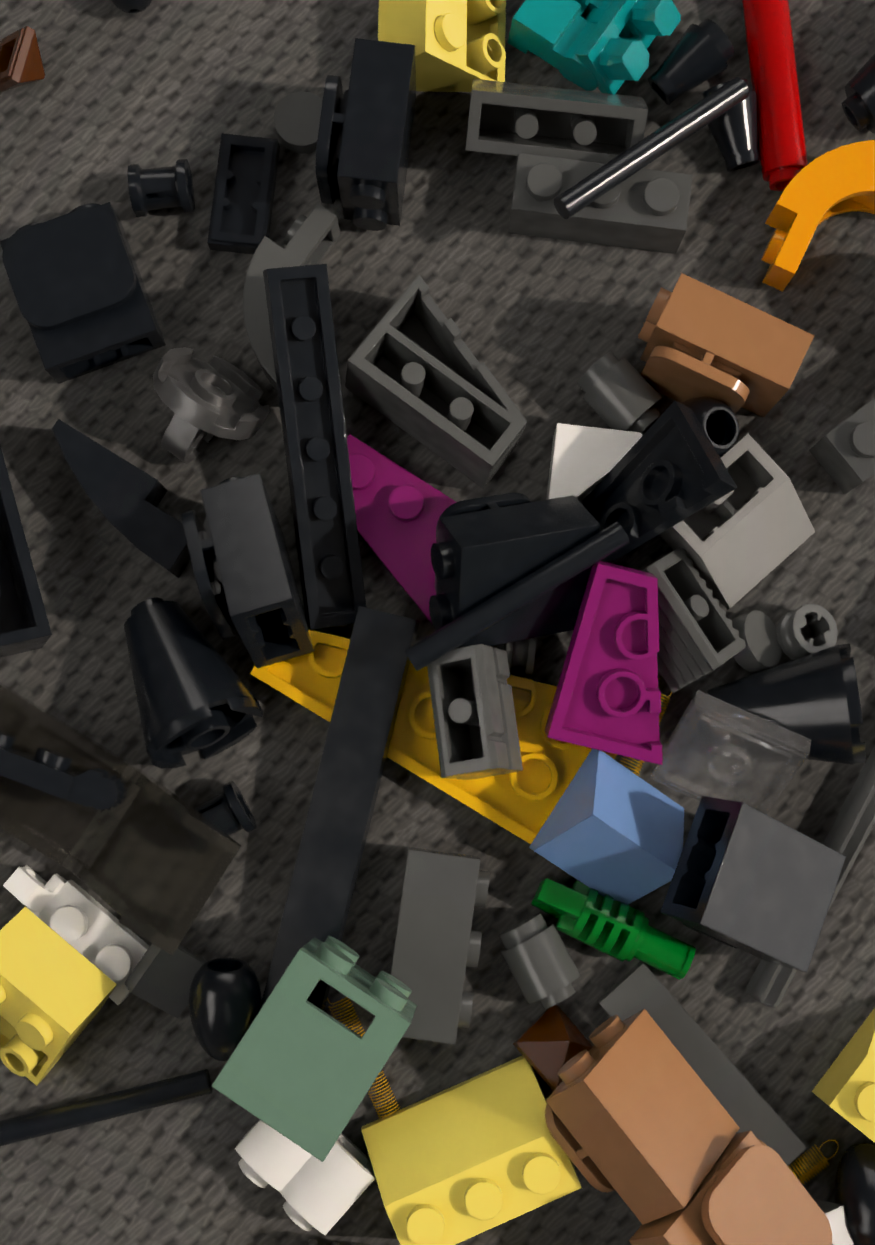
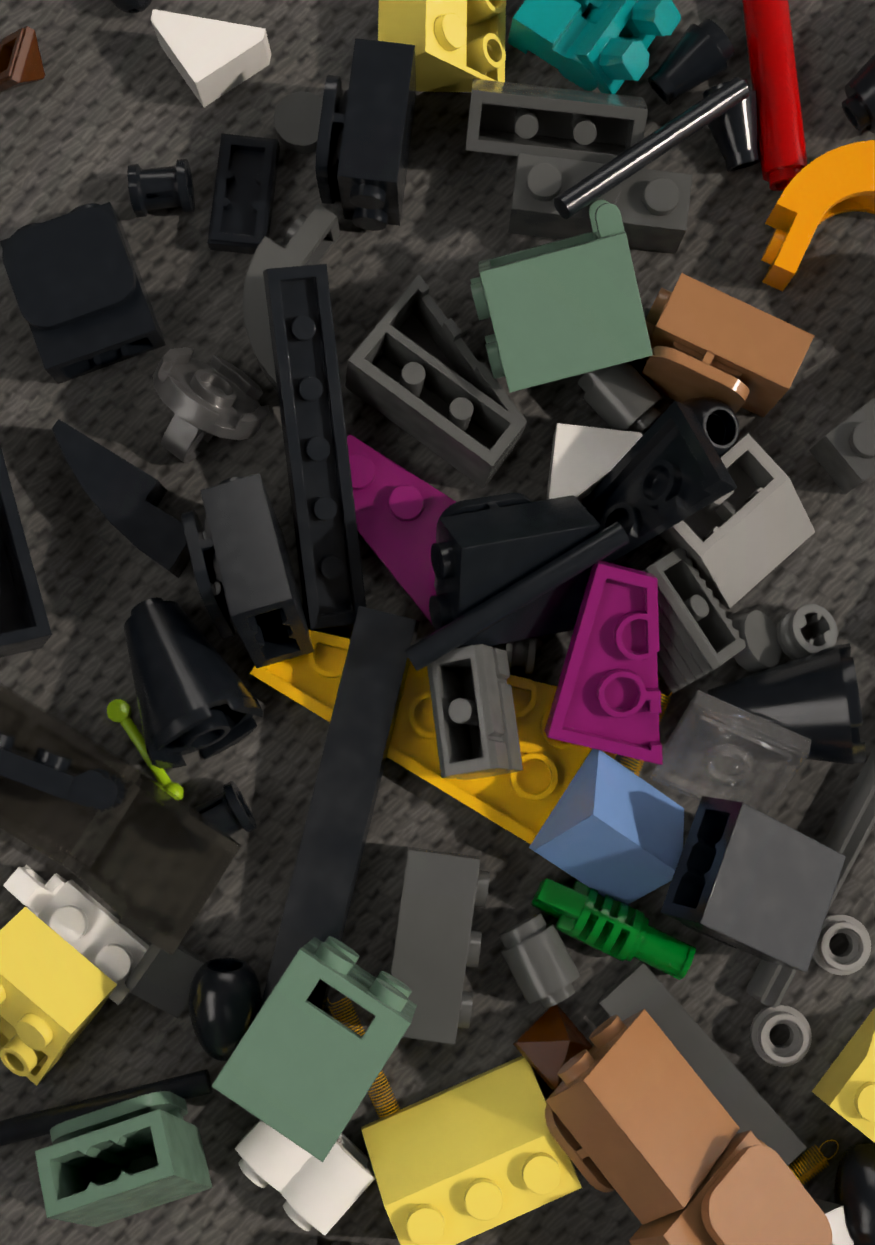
(120, 712): none -> lime hinge
(122, 1161): none -> sand green brick
(211, 52): none -> white slope
(563, 305): none -> sand green container
(796, 1045): none -> light grey plate
(856, 953): none -> light grey plate

